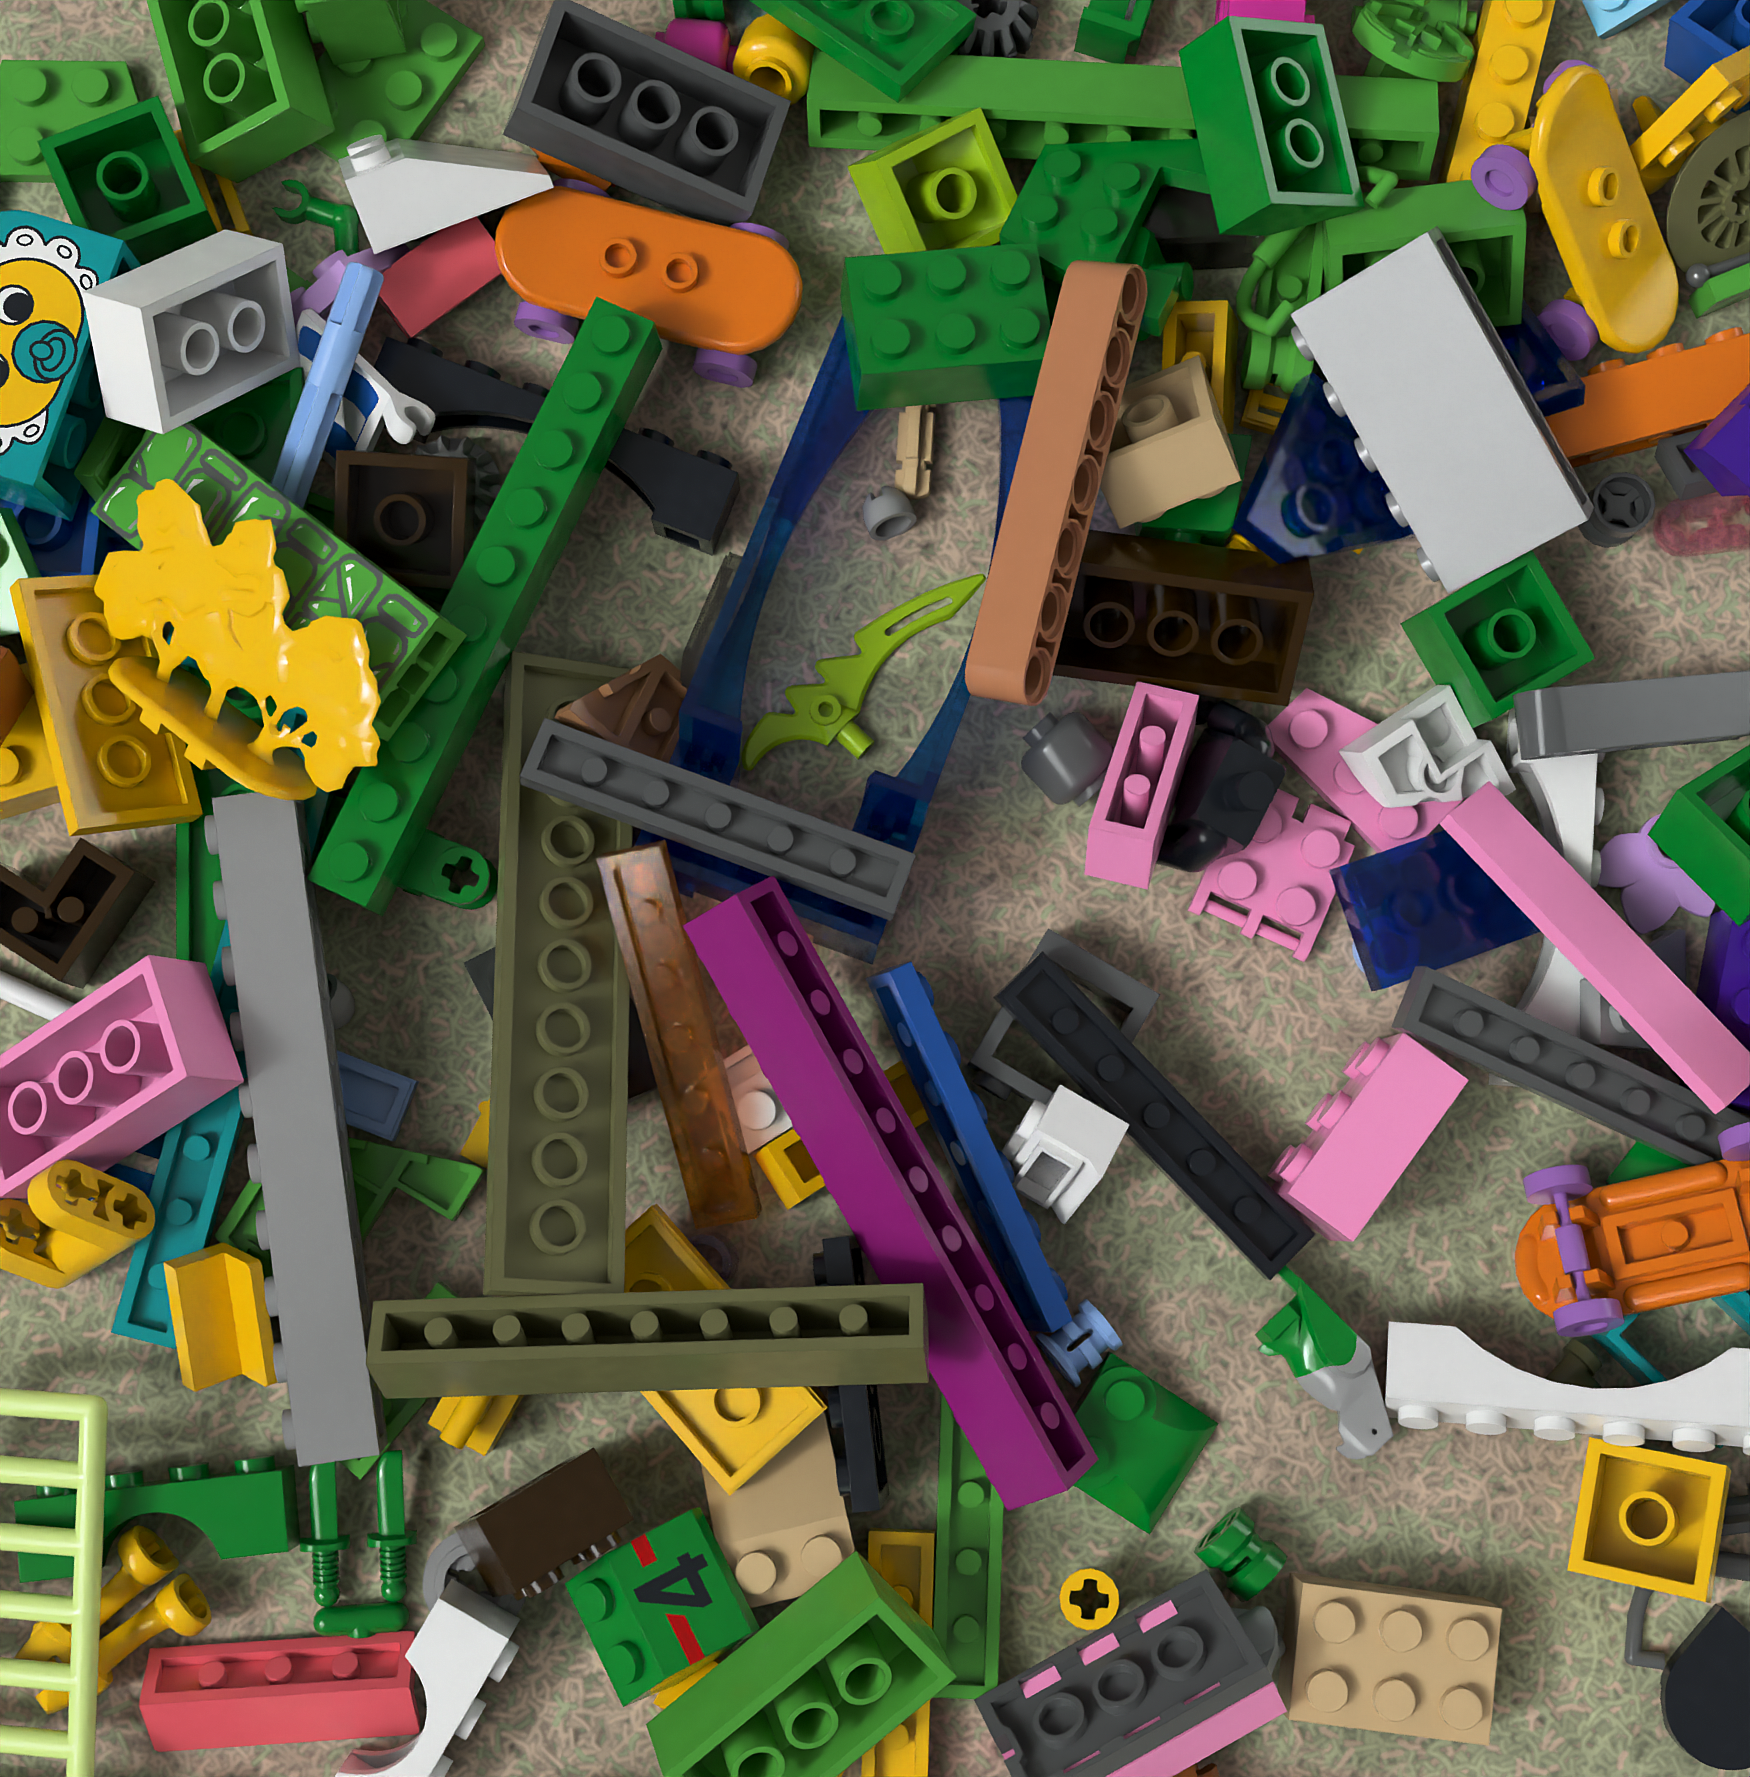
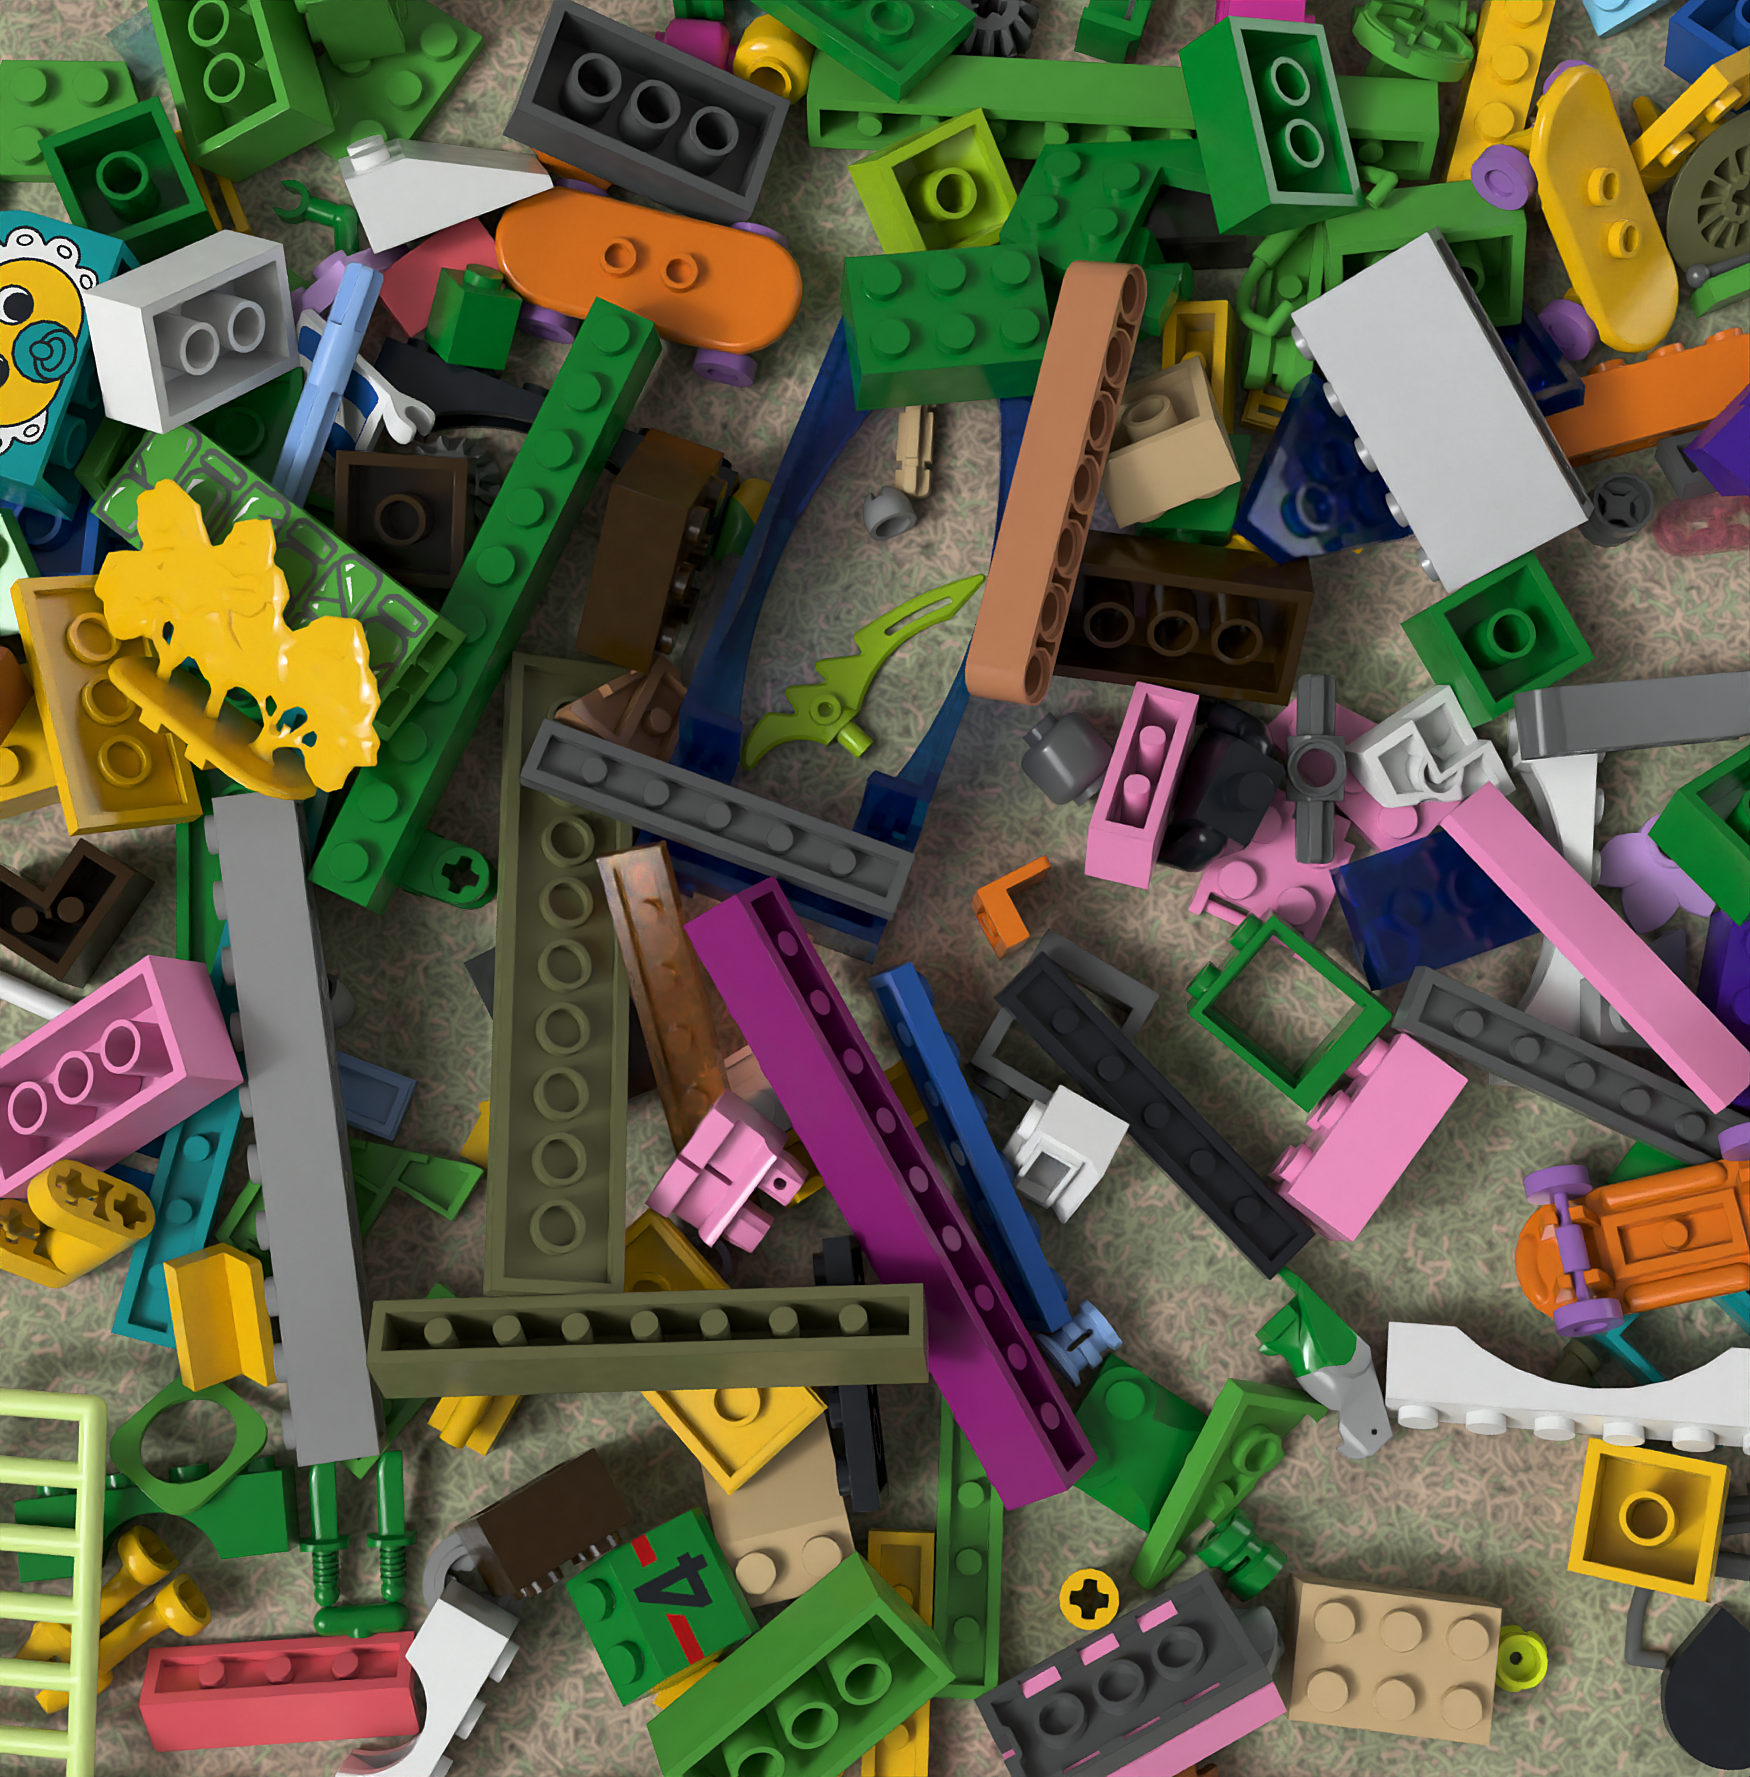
(139, 47): none -> clear light blue tile
(187, 1497): none -> bright green piece
(473, 317): none -> green brick
(651, 551): none -> dark brown brick
(722, 1167): none -> bright pink hips
(741, 518): none -> bright green arm
(997, 912): none -> orange panel
(1222, 1468): none -> bright green wing
(1315, 804): none -> dark grey axle
(1332, 1054): none -> green window
(1533, 1661): none -> neon yellow plate

